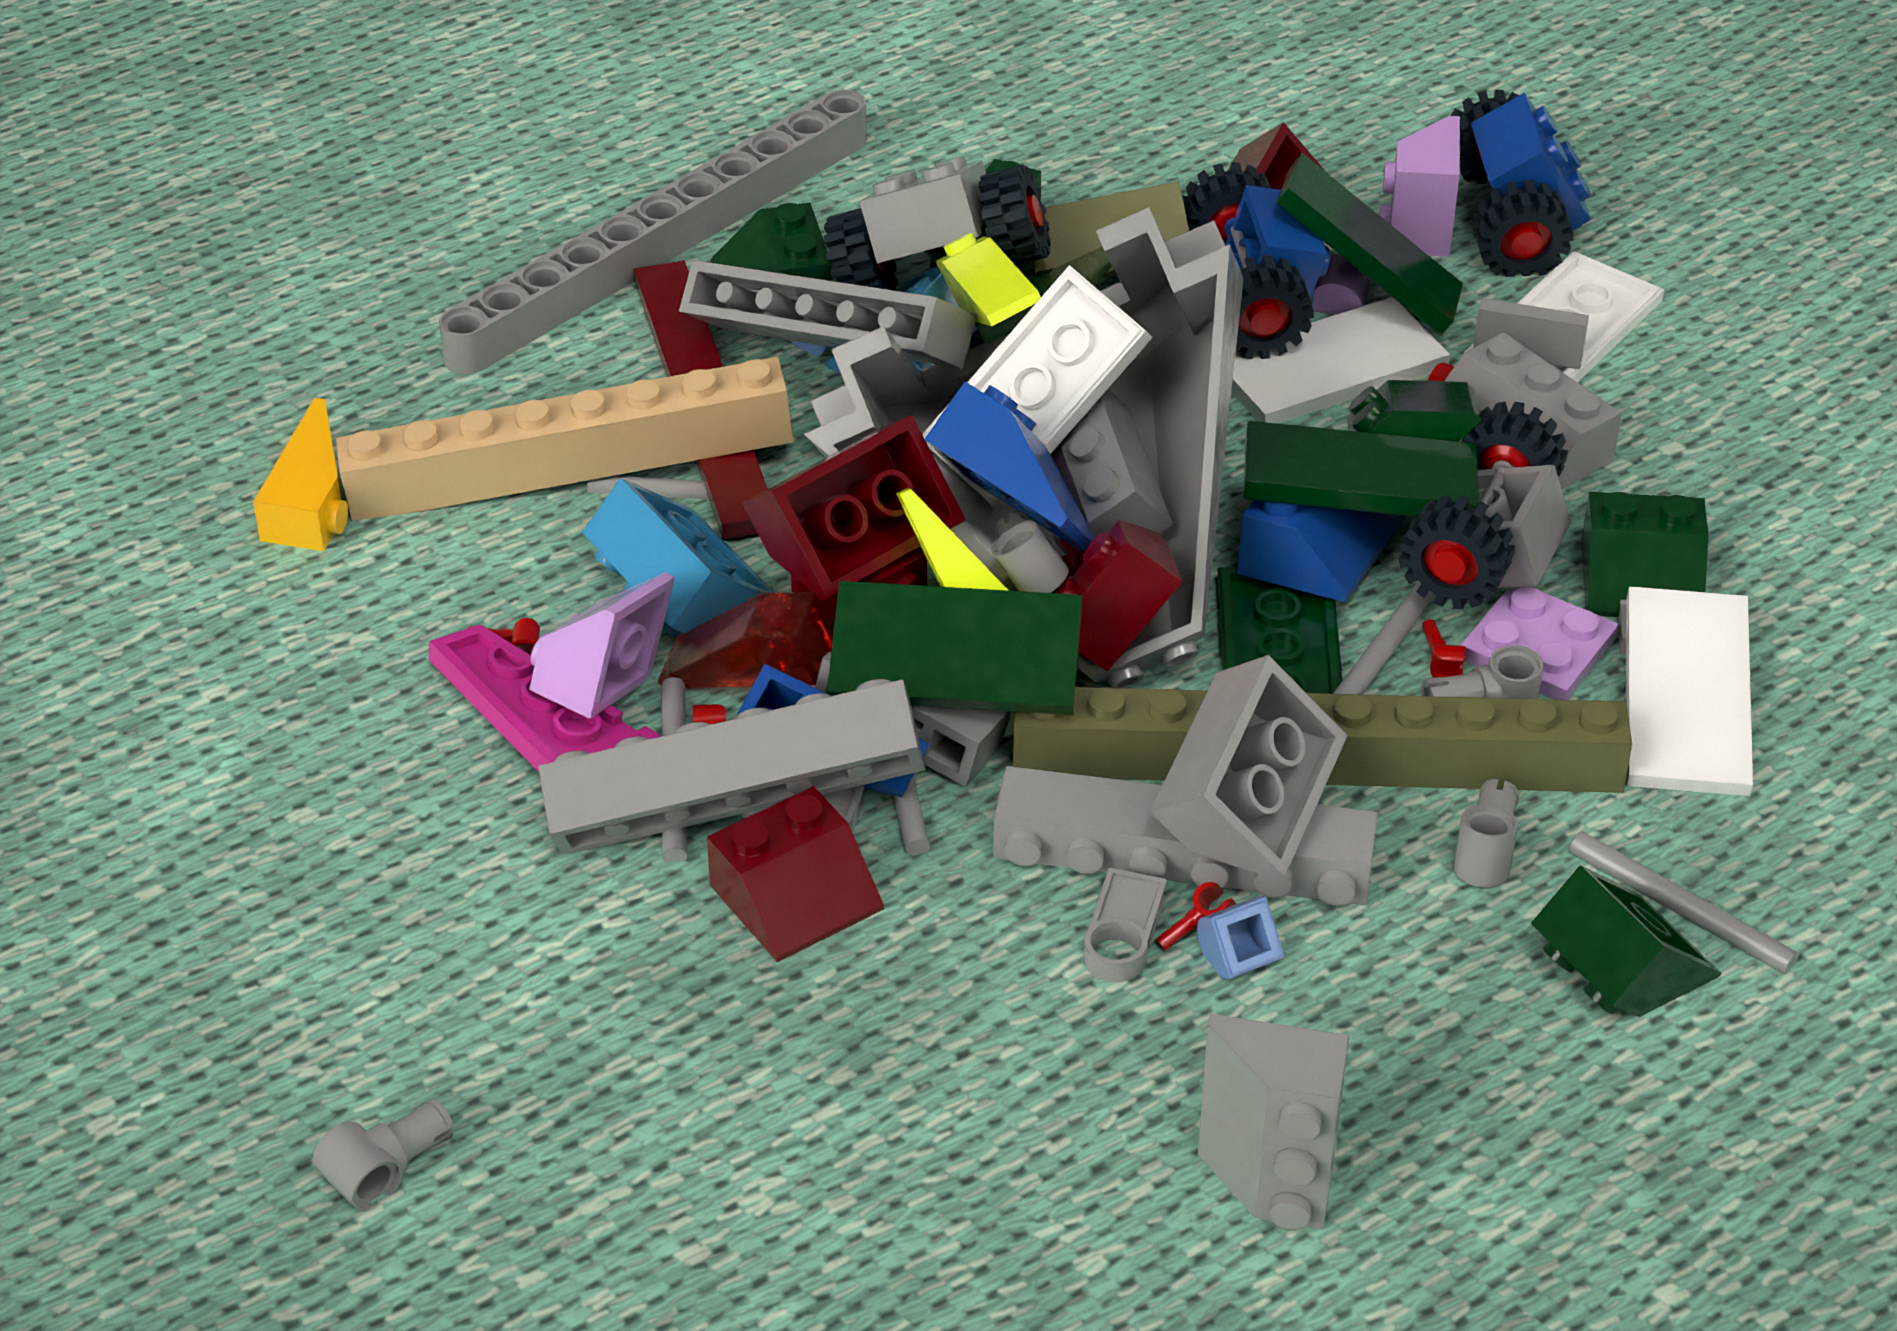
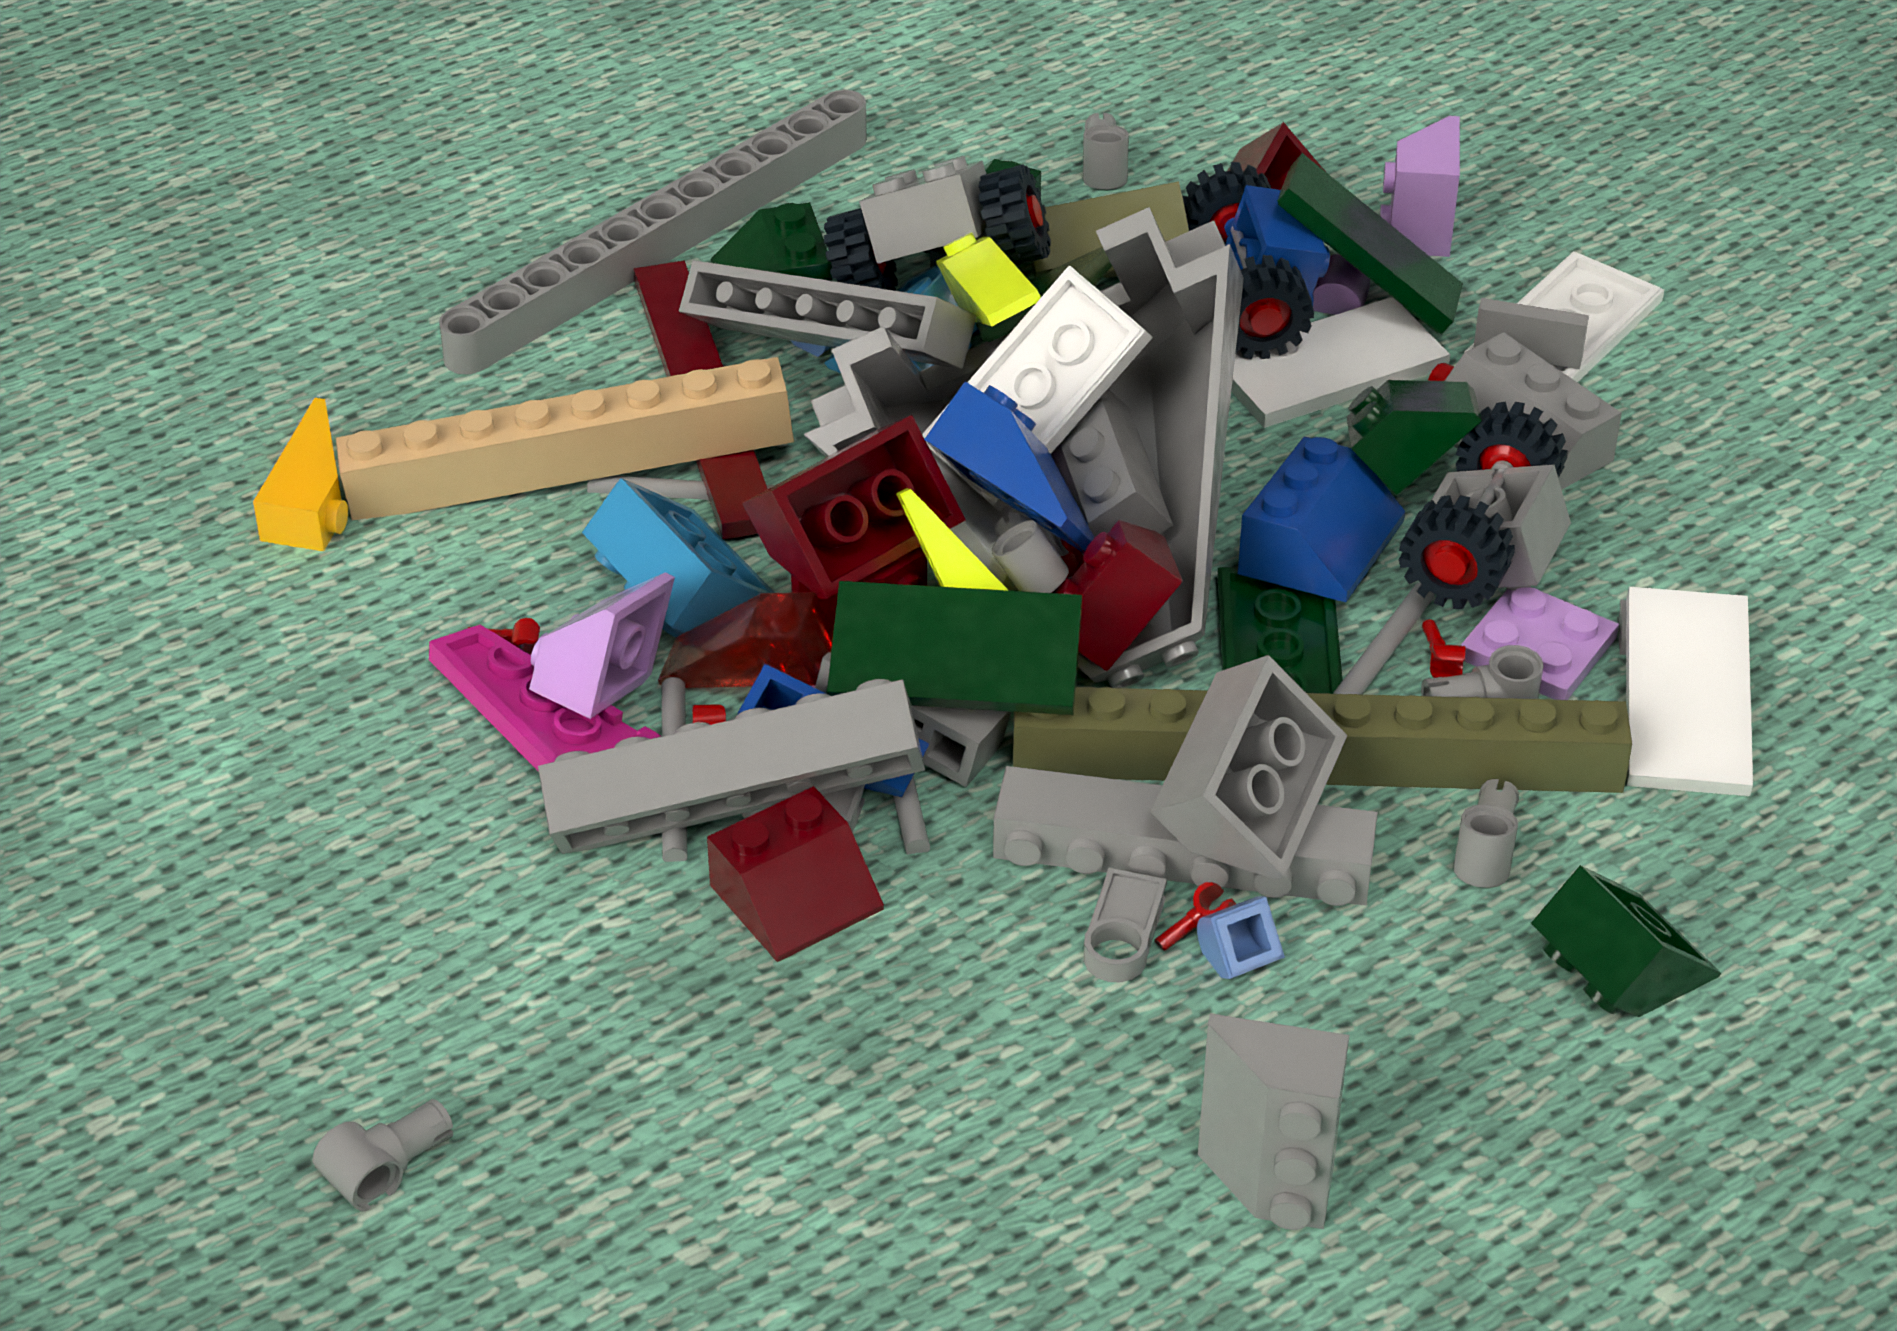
(1105, 153): none -> light grey pin
(1355, 469): dark green tile -> none
(1533, 179): brick -> none
(1642, 545): dark green slope -> none
(1684, 902): light grey bar -> none

